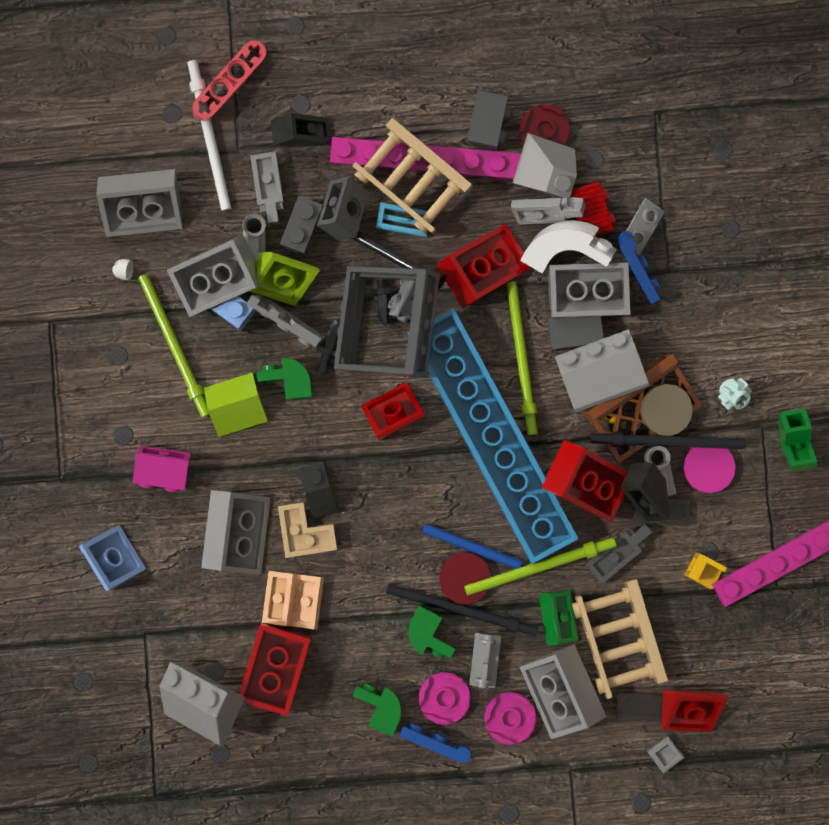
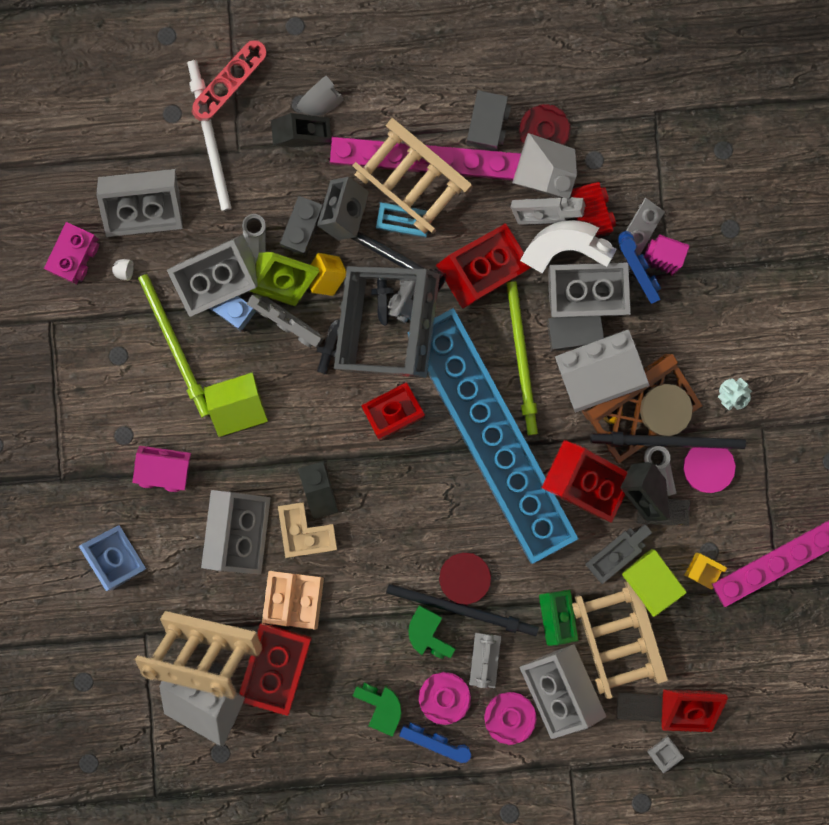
(72, 253): none -> dark pink brick
(197, 632): none -> tan fence
(267, 185): light grey hinge -> none
(295, 378): green brick -> none
(320, 98): none -> light grey brick
(330, 274): none -> yellow panel
(471, 546): blue bar -> none
(588, 550): lime bar -> none
(653, 582): none -> lime slope
(666, 254): none -> dark pink brick
(796, 440): green brick -> none

